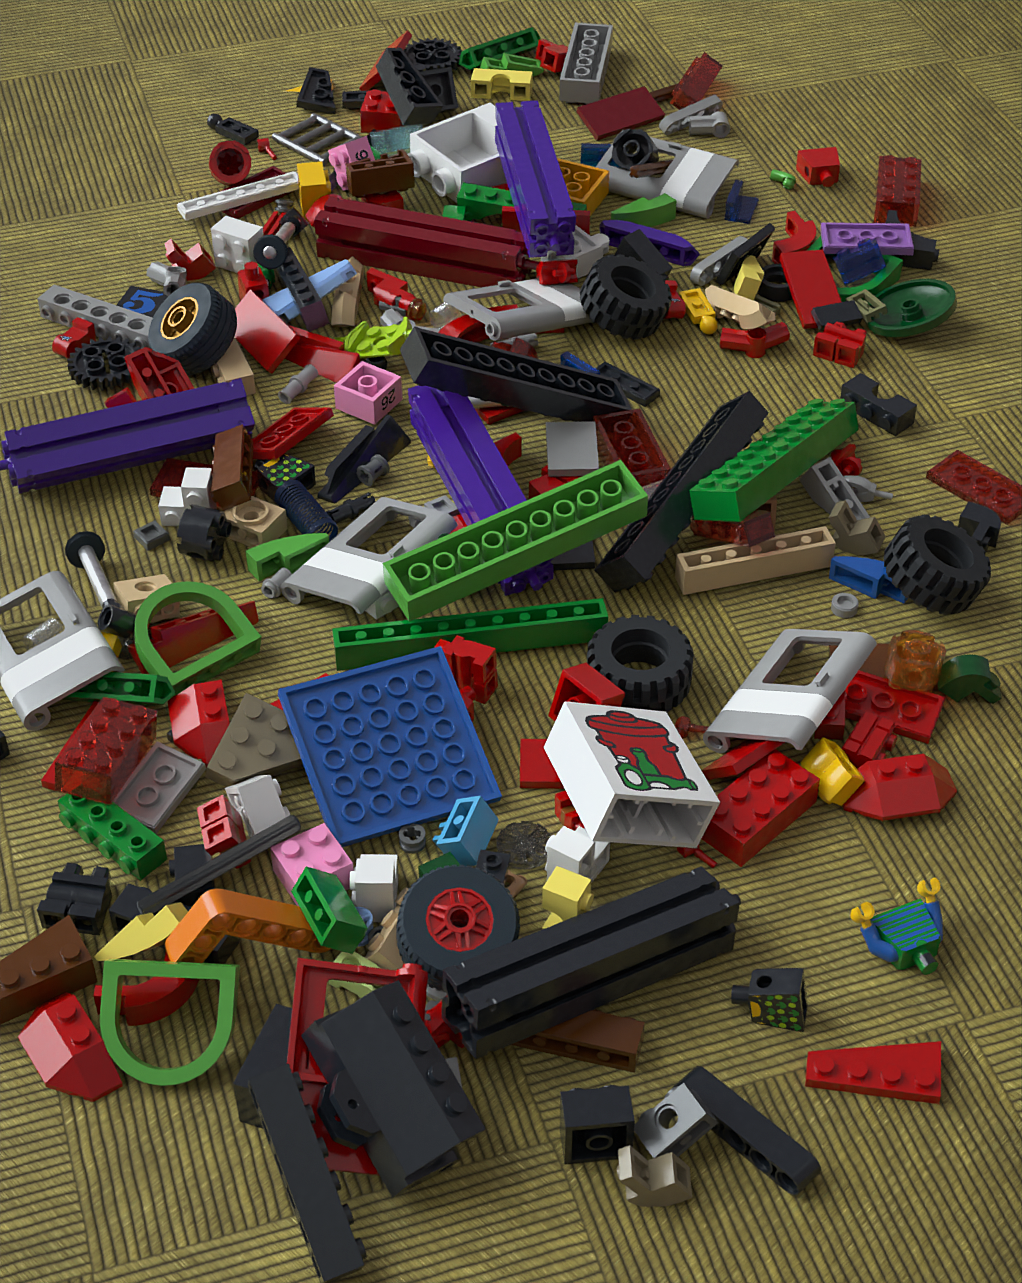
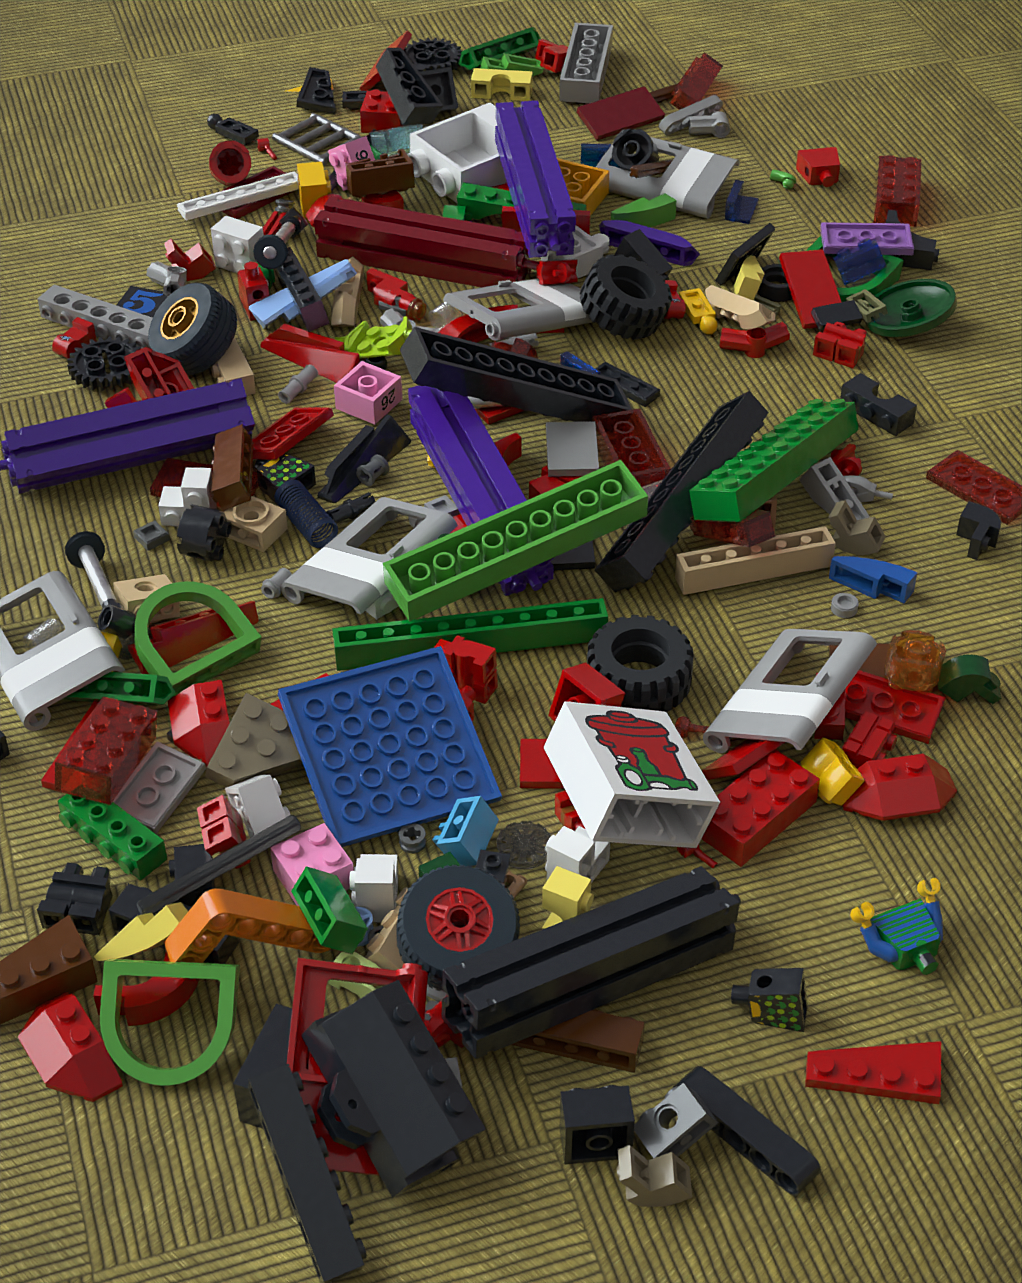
(263, 332): tile -> none
(284, 553): bright green slope -> none
(713, 264): light grey beam -> none
(801, 233): red arch -> none
(937, 564): black tyre -> none

